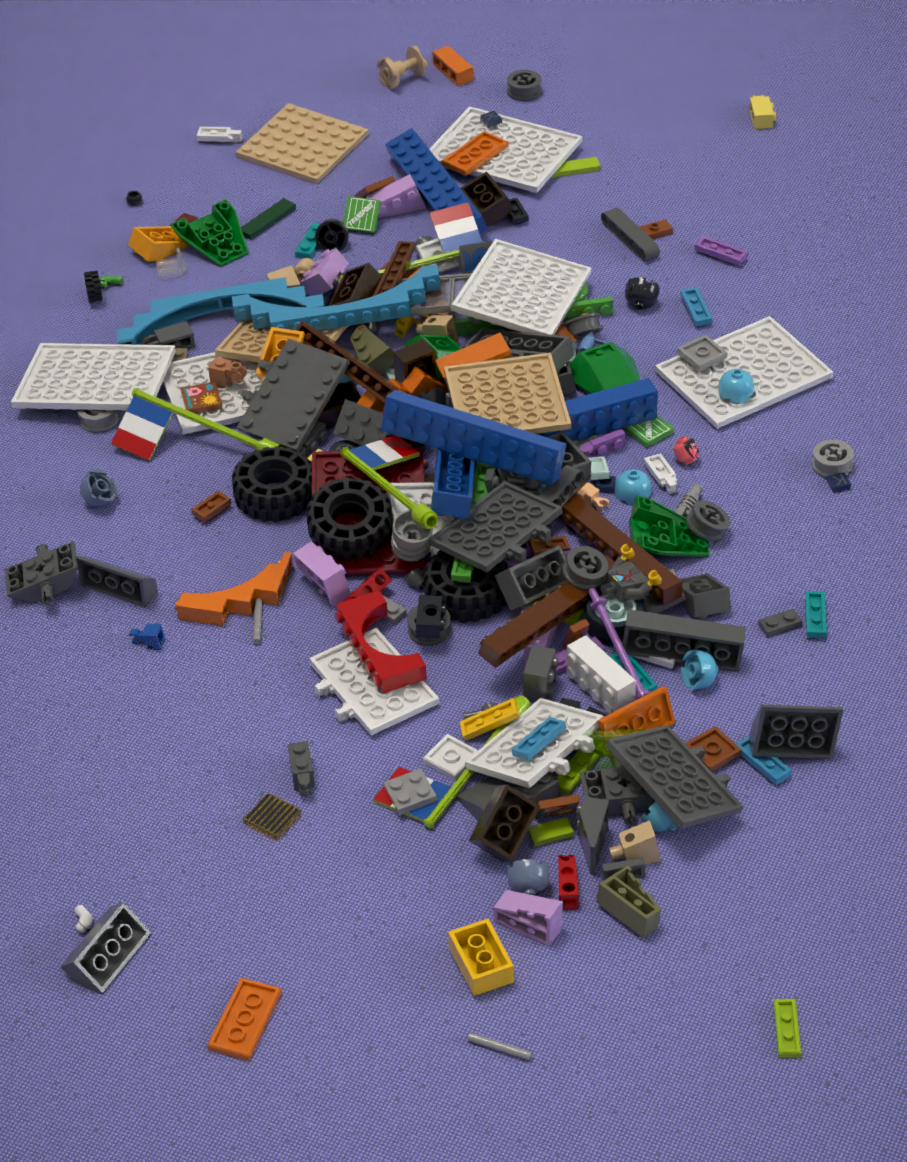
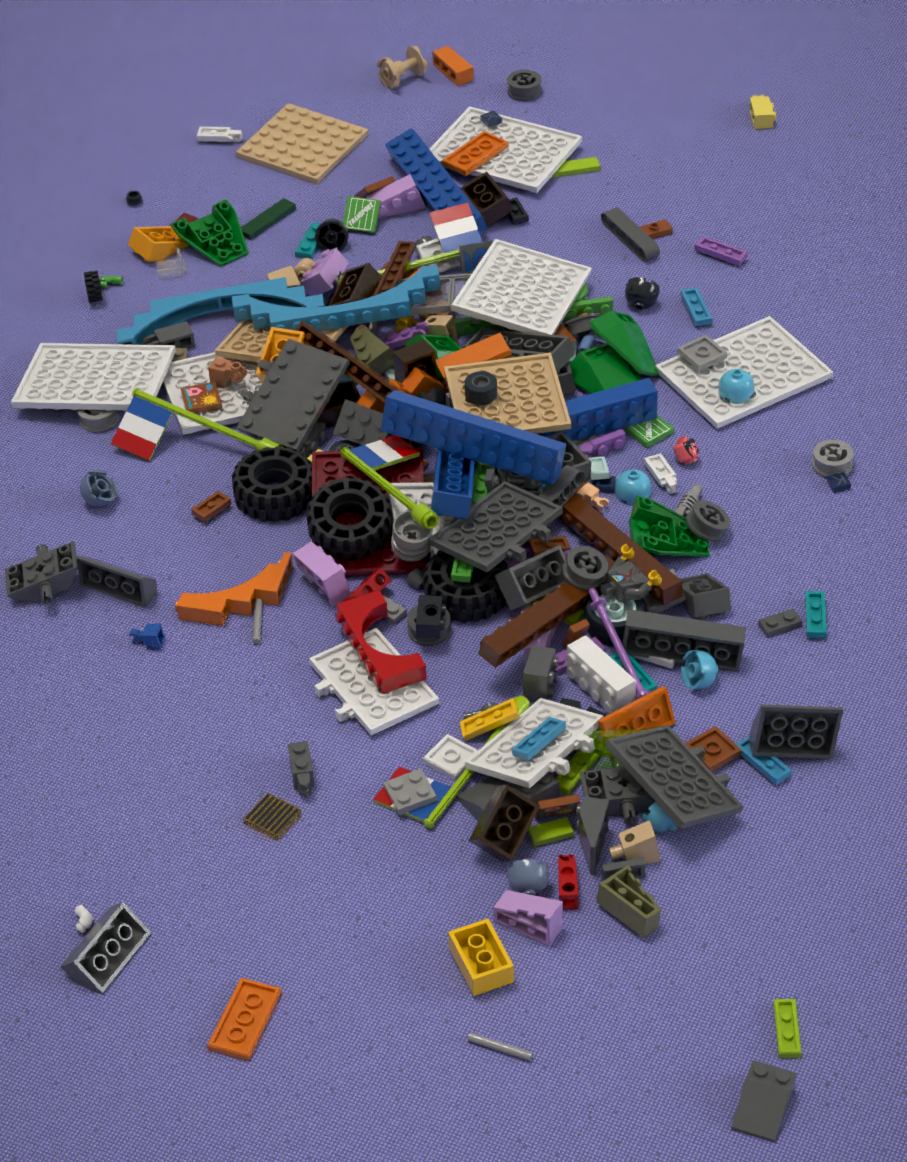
(399, 338): none -> medium lavender hinge
(481, 388): none -> black wheel
(627, 339): none -> green wedge
(764, 1101): none -> dark grey slope

